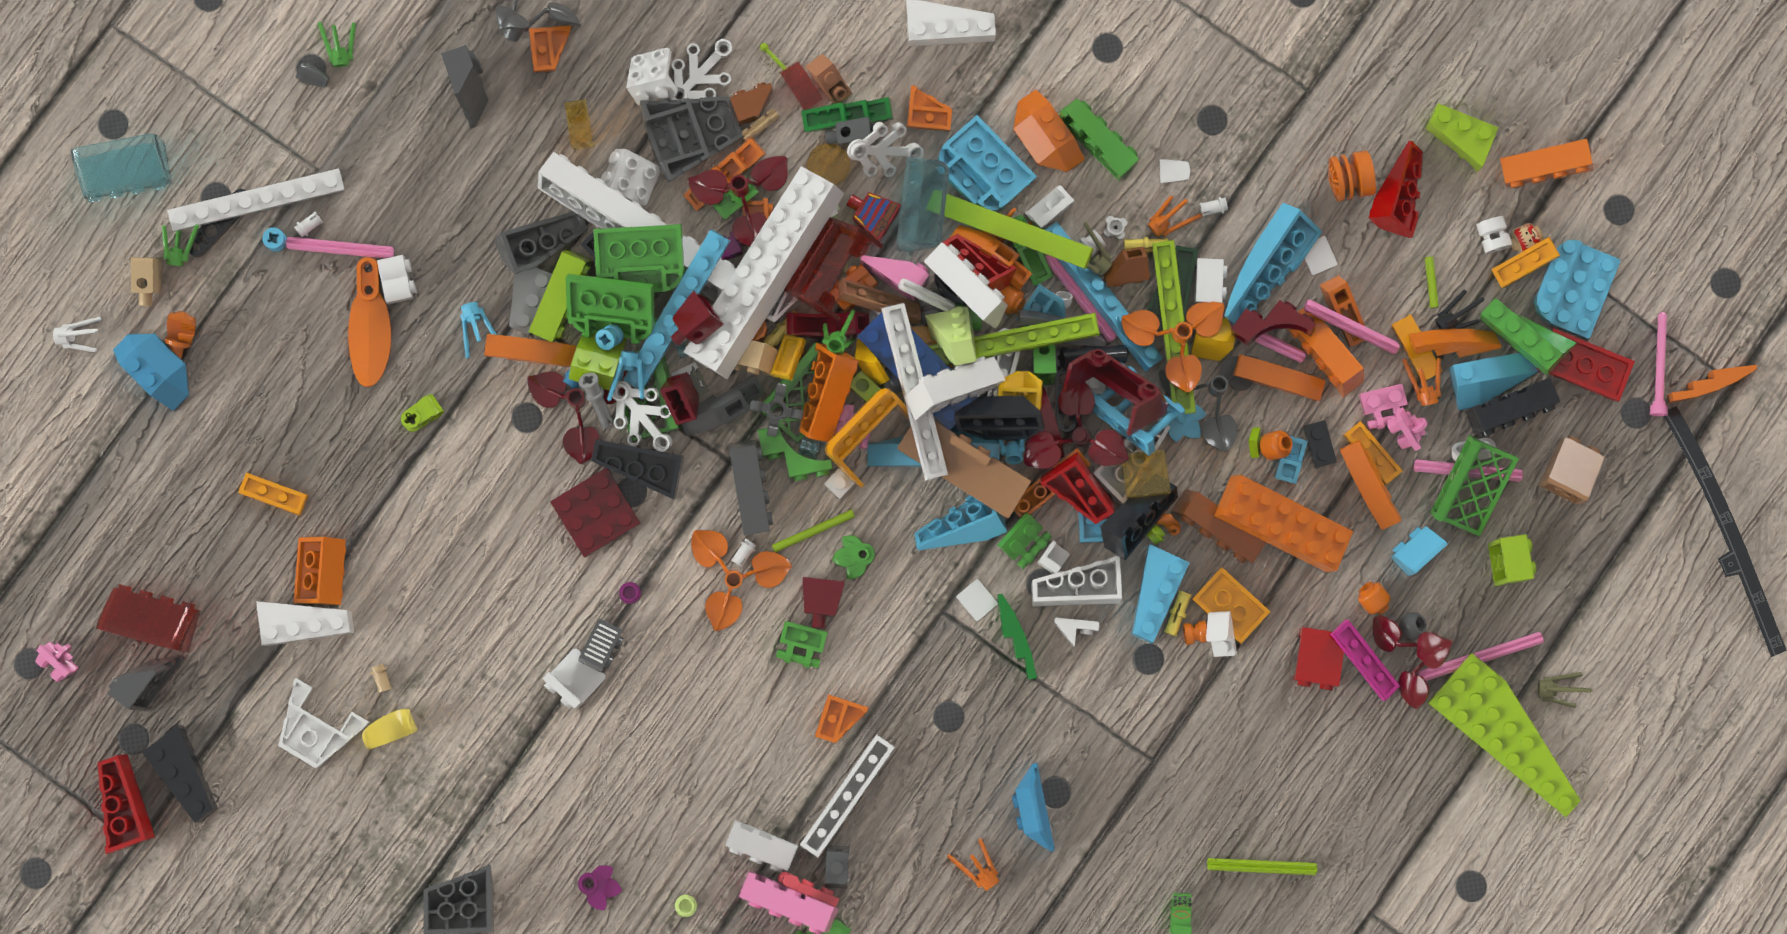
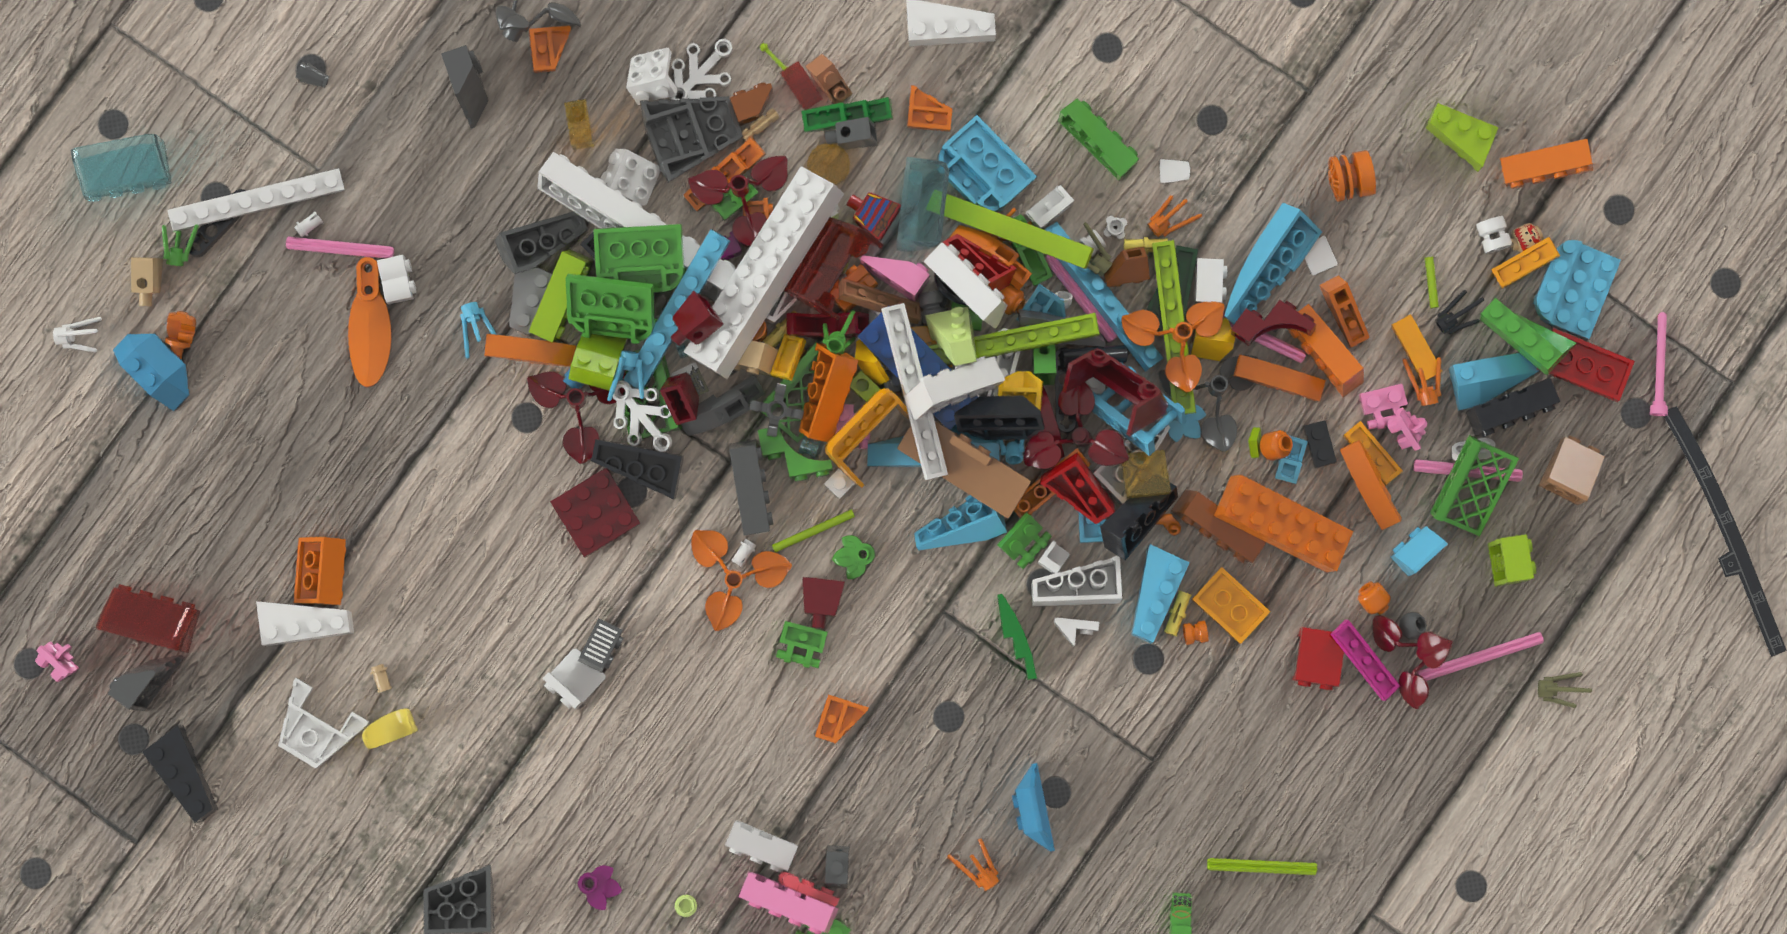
(122, 805): red wedge -> none
(273, 494): light orange tile -> none
(277, 243): medium azure wheel -> none
(339, 56): bright green plant -> none
(423, 412): lime piece -> none
(594, 394): light grey pin -> none
(609, 337): medium azure wheel -> none
(630, 593): magenta plate -> none
(847, 796): white brick -> none
(860, 149): white plant -> none
(925, 295): white axle -> none
(977, 600): white sticker -> none
(1045, 134): orange wedge -> none
(1156, 534): lime plate -> none
(1214, 206): white pin -> none
(1221, 634): white slope -> none
(1351, 326): bright pink axle -> none
(1396, 200): red wedge -> none
(1462, 341): orange slope -> none
(1492, 716): lime wing -> none
(1716, 380): orange slope -> none

